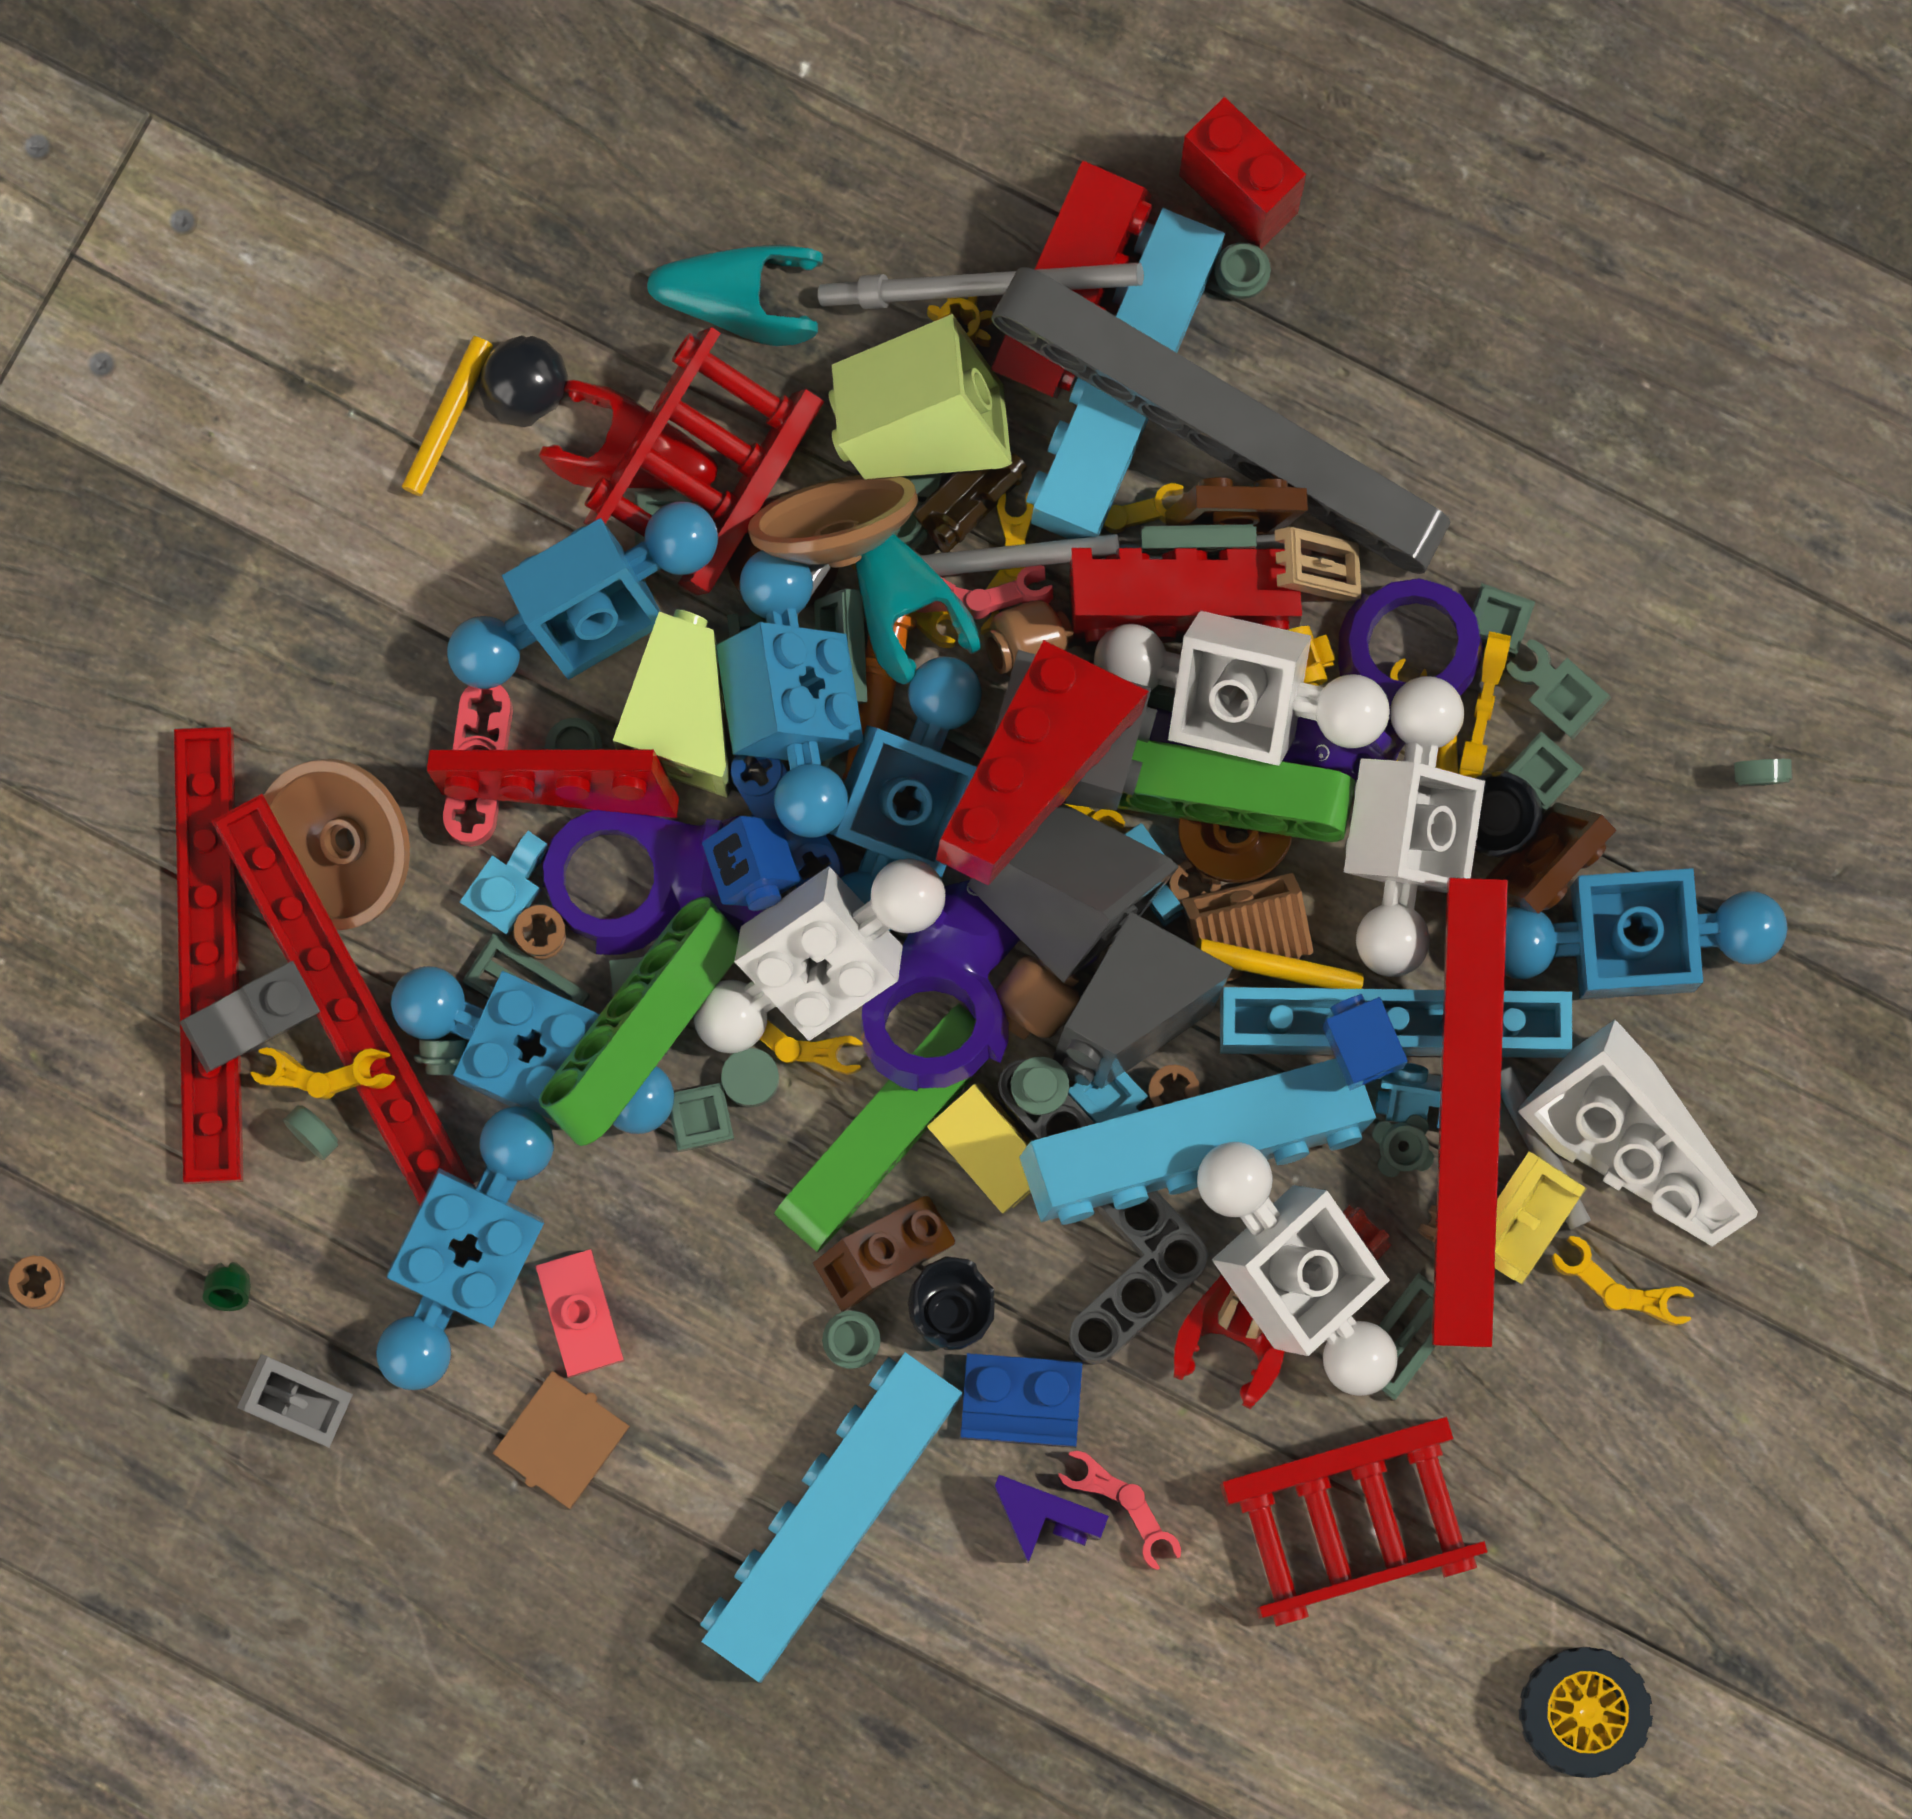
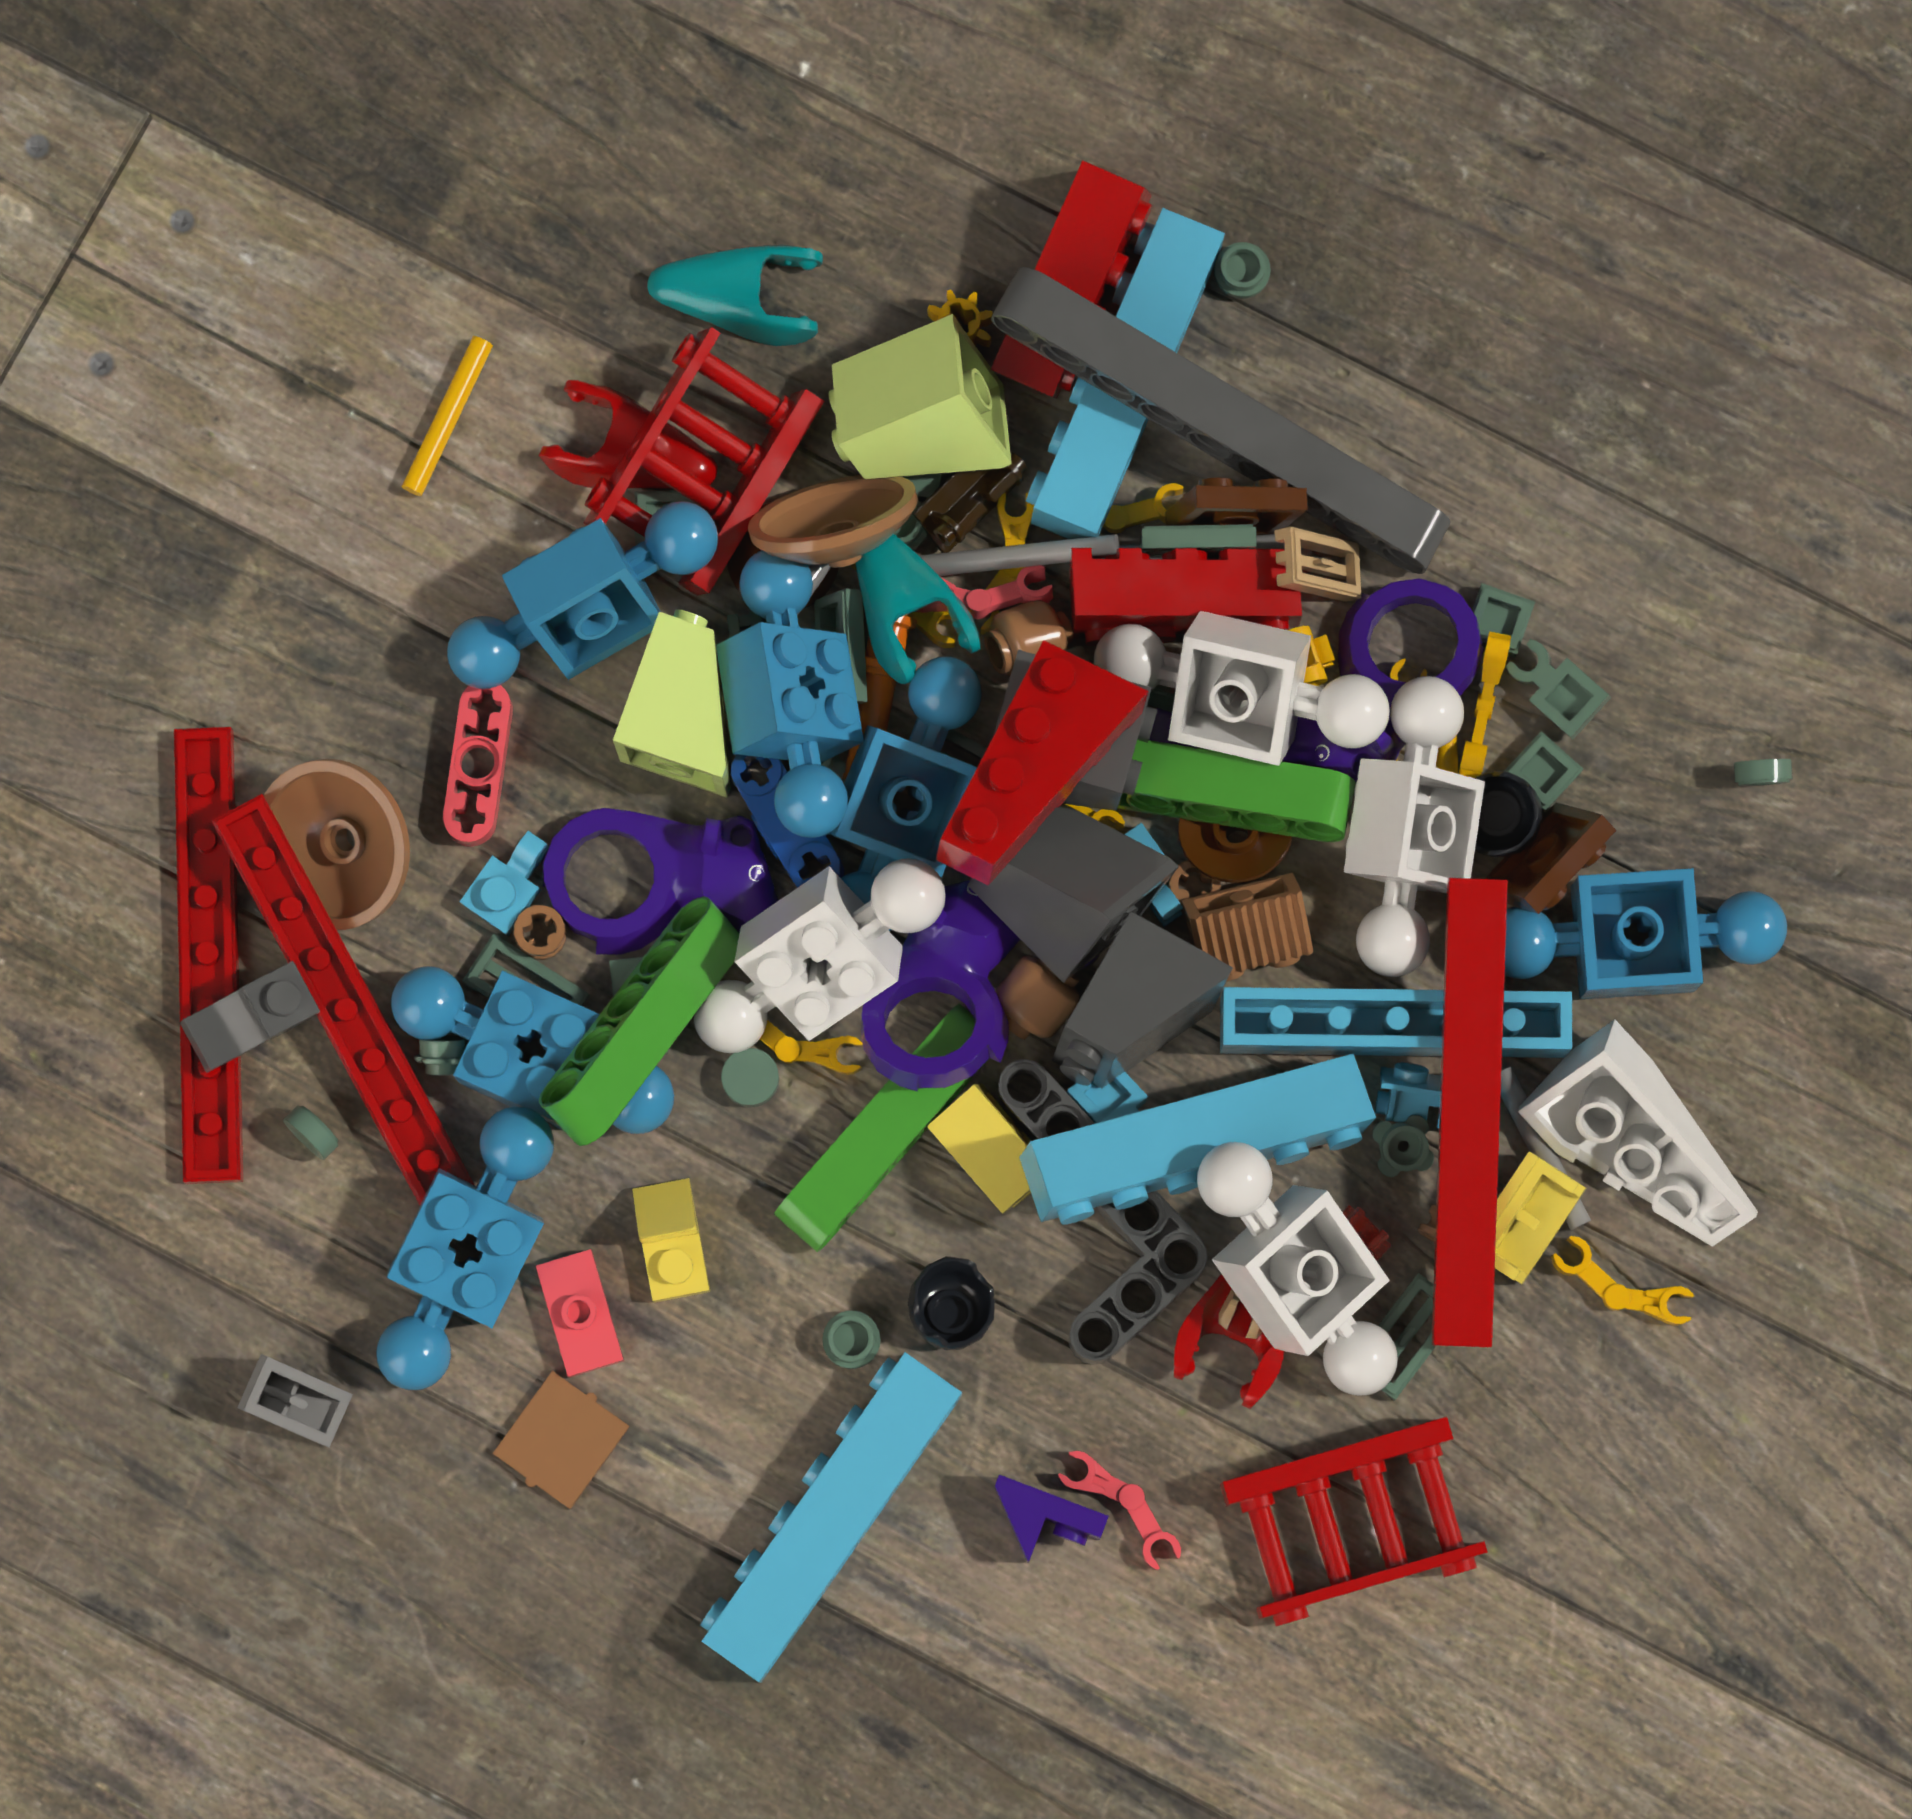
(19, 1277): medium nougat bush -> none
(227, 1287): dark green hinge -> none
(292, 1074): yellow piece -> none
(522, 380): black hair -> none
(564, 778): red wing -> none
(573, 735): sand green plate -> none
(670, 1240): none -> light yellow slope
(701, 1117): sand green tile -> none
(751, 862): blue brick -> none
(879, 291): light grey bar -> none
(883, 1251): reddish brown bracket -> none
(1021, 1400): blue plate -> none
(1040, 1085): sand green plate -> none
(1156, 1089): medium nougat bush -> none
(1241, 173): red brick -> none
(1281, 966): yellow bar -> none
(1363, 1041): blue brick -> none
(1585, 1712): black wheel -> none

